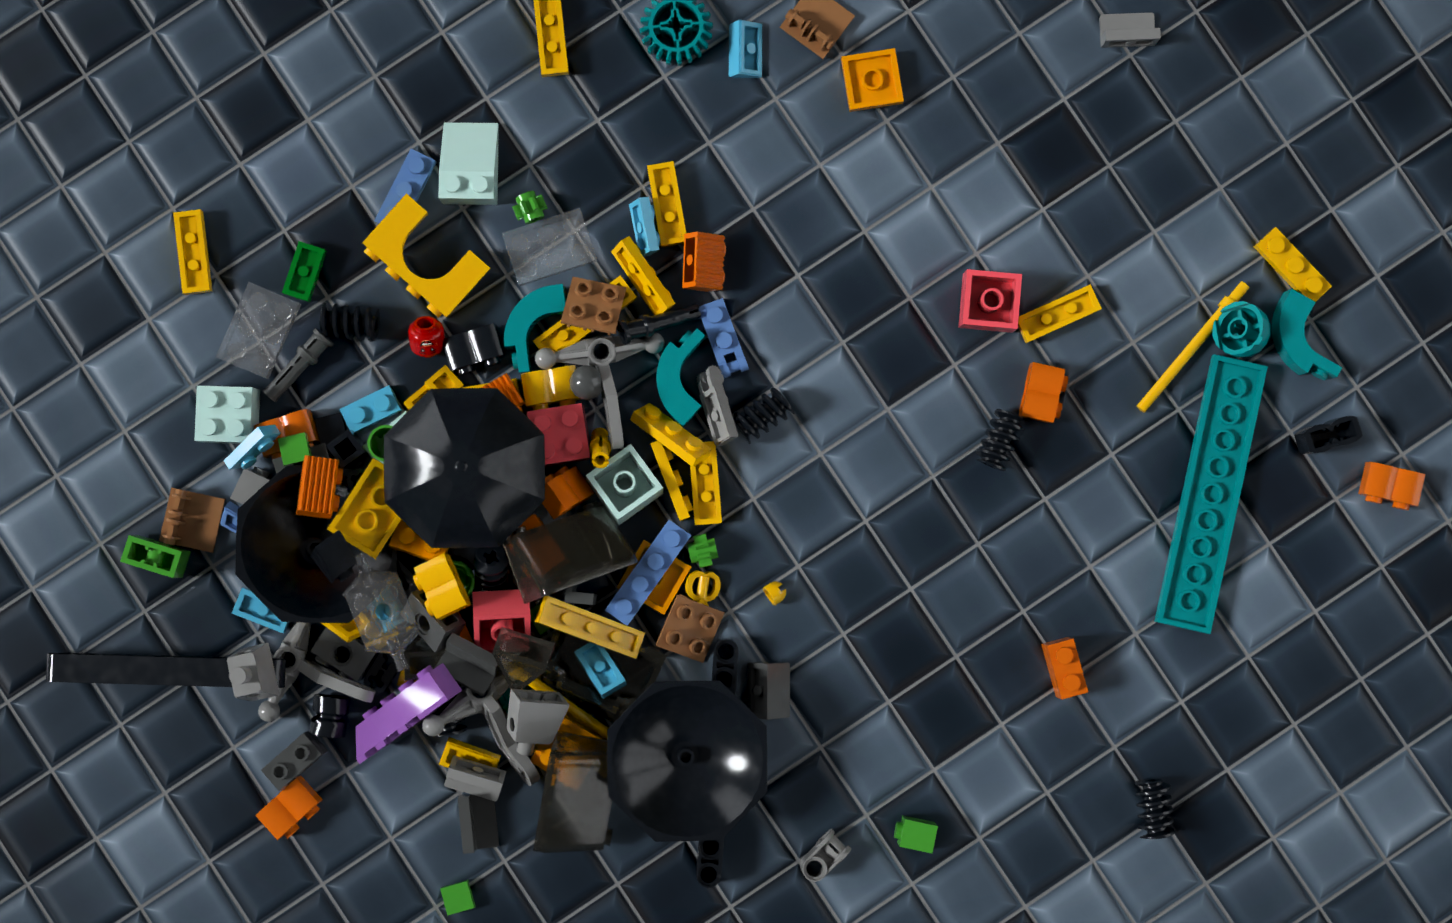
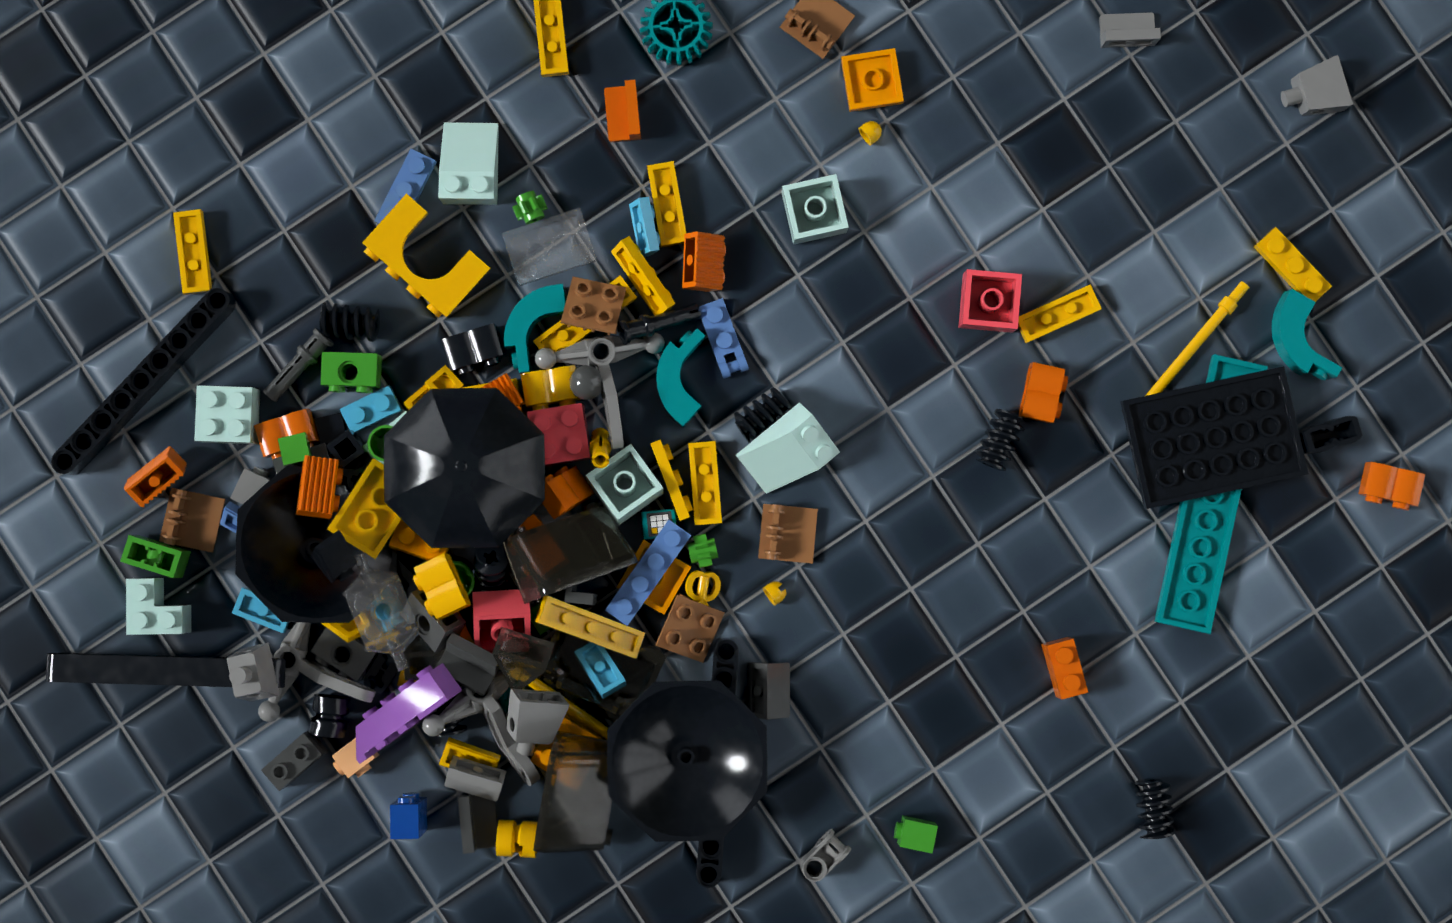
(131, 384): none -> black beam
(147, 610): none -> light aqua brick
(155, 476): none -> orange brick
(257, 442): medium azure plate -> none
(258, 330): clear plate -> none
(289, 807): orange brick -> none
(304, 271): green plate -> none
(335, 366): none -> bright green brick
(346, 761): none -> light nougat brick
(408, 816): none -> blue brick
(426, 336): red head -> none
(457, 897): bright green tile -> none
(516, 838): none -> yellow wheel
(622, 112): none -> orange panel
(655, 520): none -> slope
(671, 434): yellow plate -> none
(716, 406): light grey hinge -> none
(745, 49): medium azure slope -> none
(787, 533): none -> medium nougat hinge
(788, 450): none -> light aqua slope
(814, 209): none -> light aqua brick
(870, 132): none -> yellow hinge
(1214, 437): none -> black plate
(1241, 329): teal cylinder -> none
(1319, 89): none -> light grey torso

